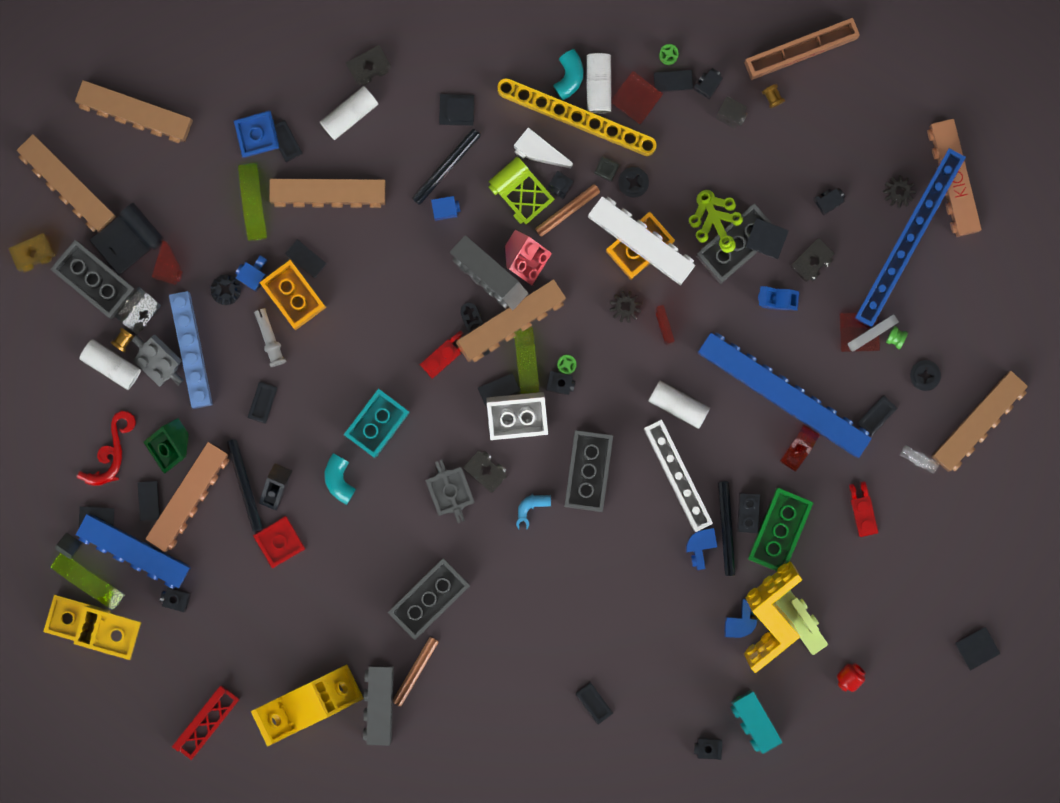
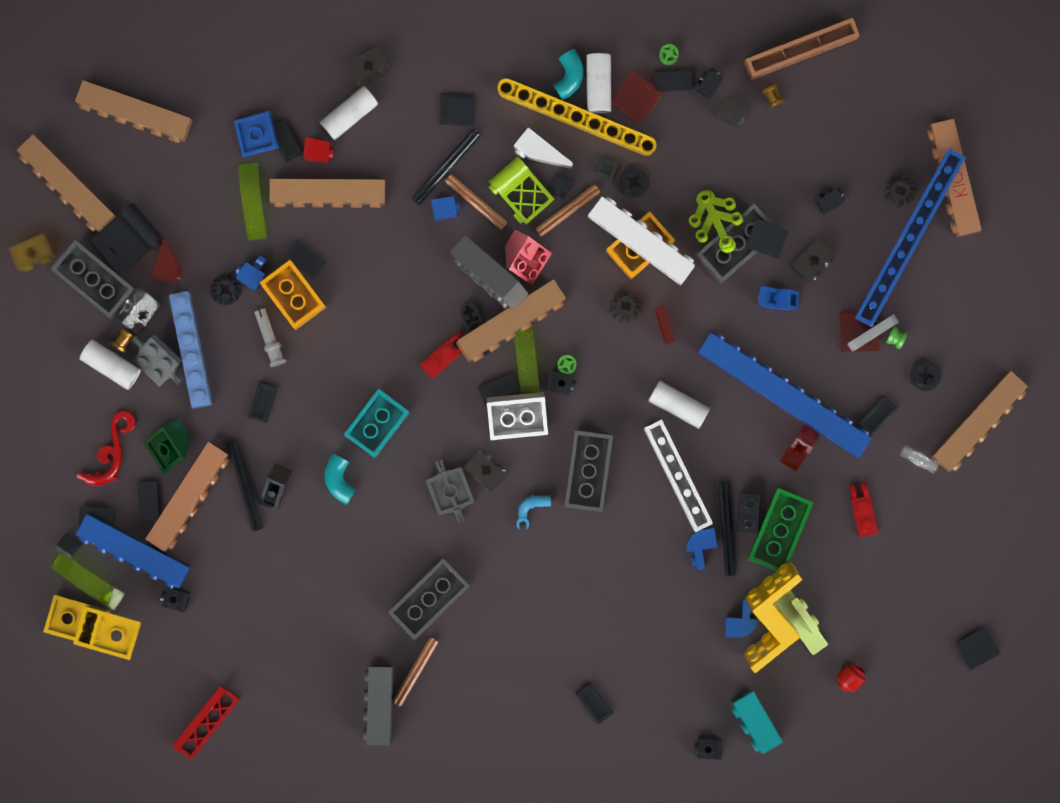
(279, 542): red tile -> none
(307, 705): yellow bracket -> none
(317, 150): none -> red slope
(476, 202): none -> nougat axle

